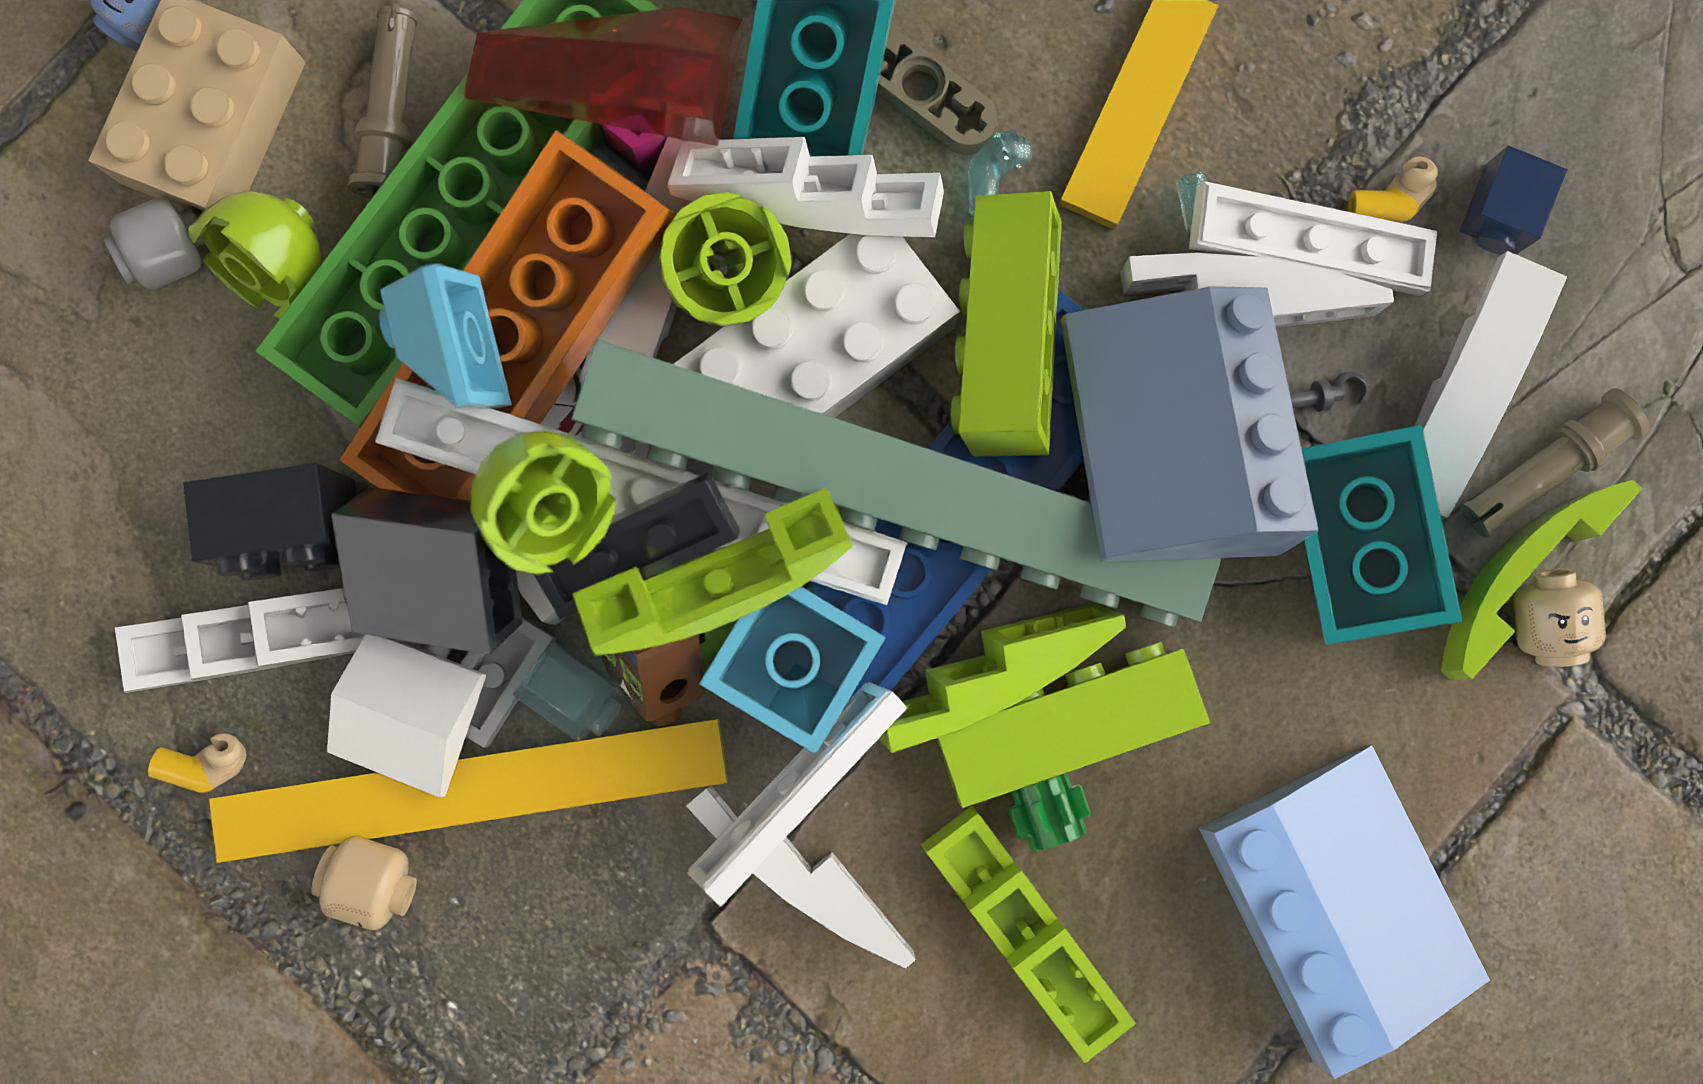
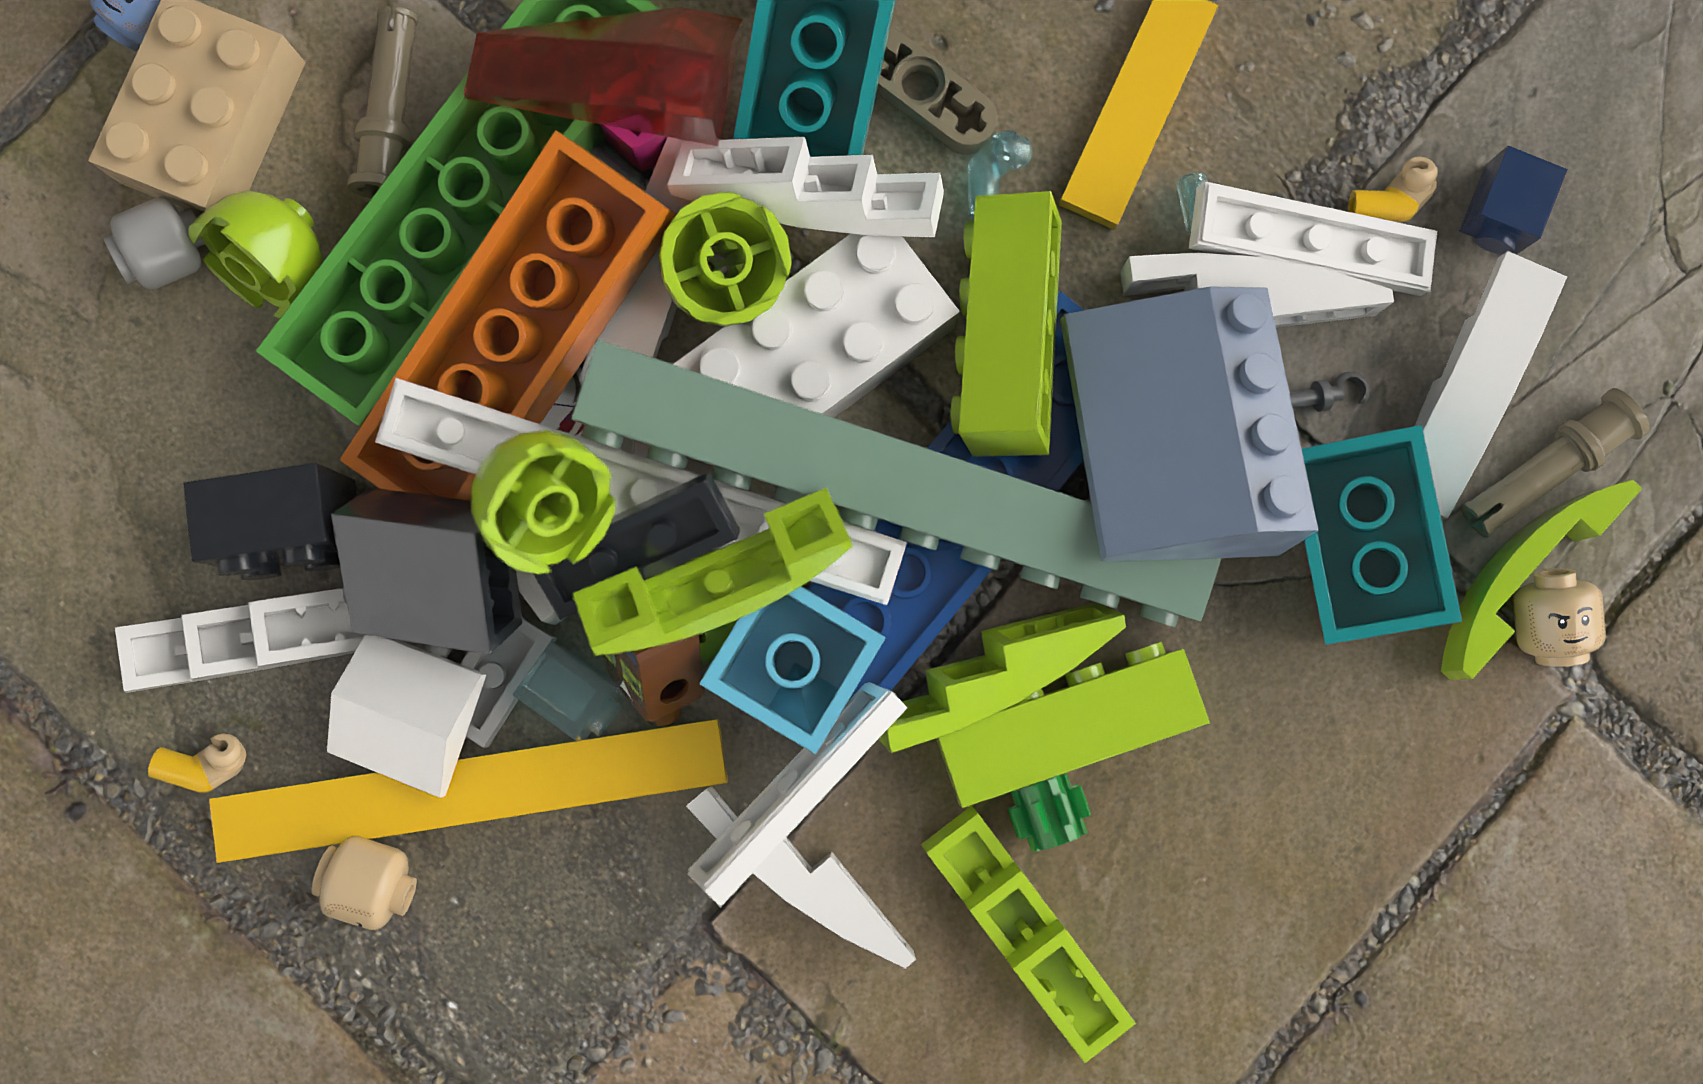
(445, 335): medium azure slope -> none
(1345, 911): light blue slope -> none

